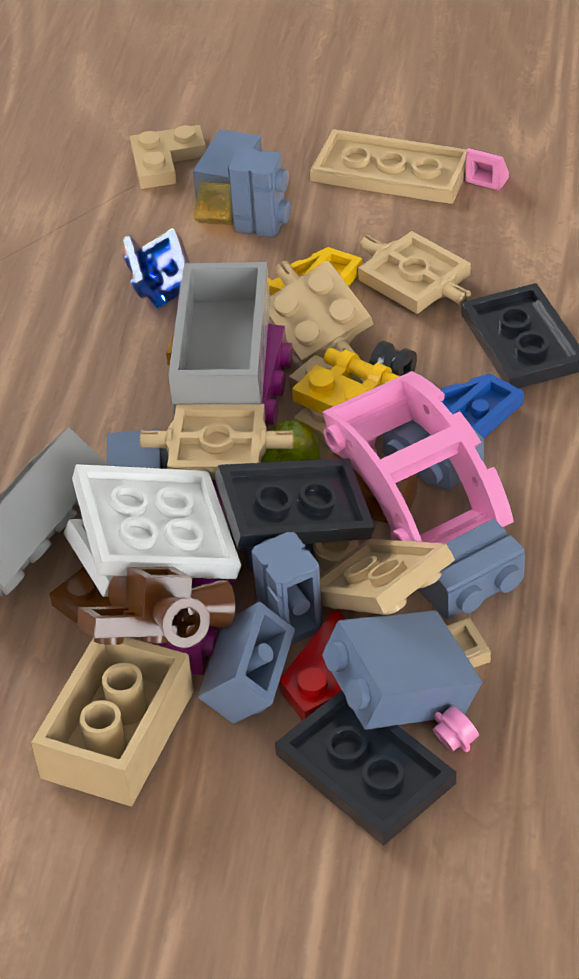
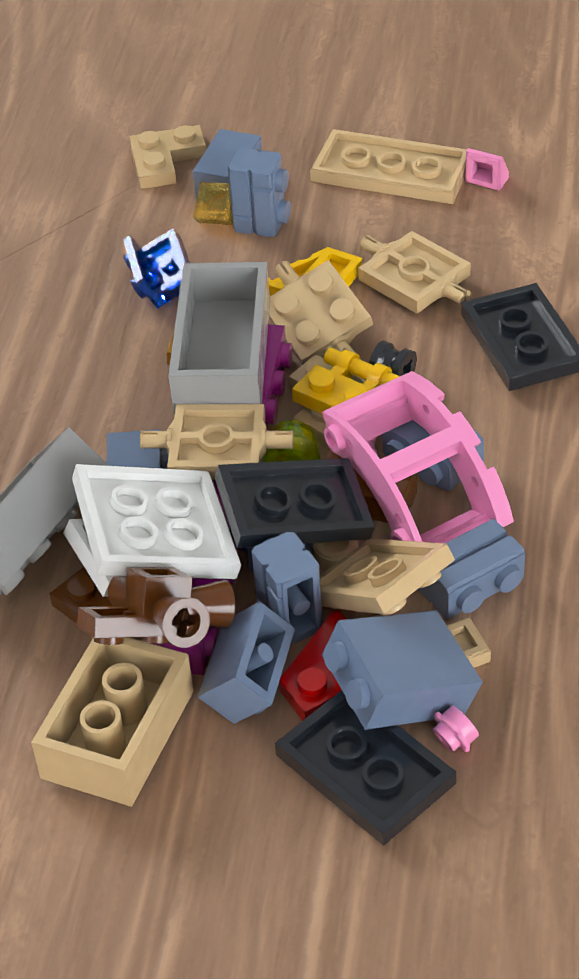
(483, 401): blue wing -> none

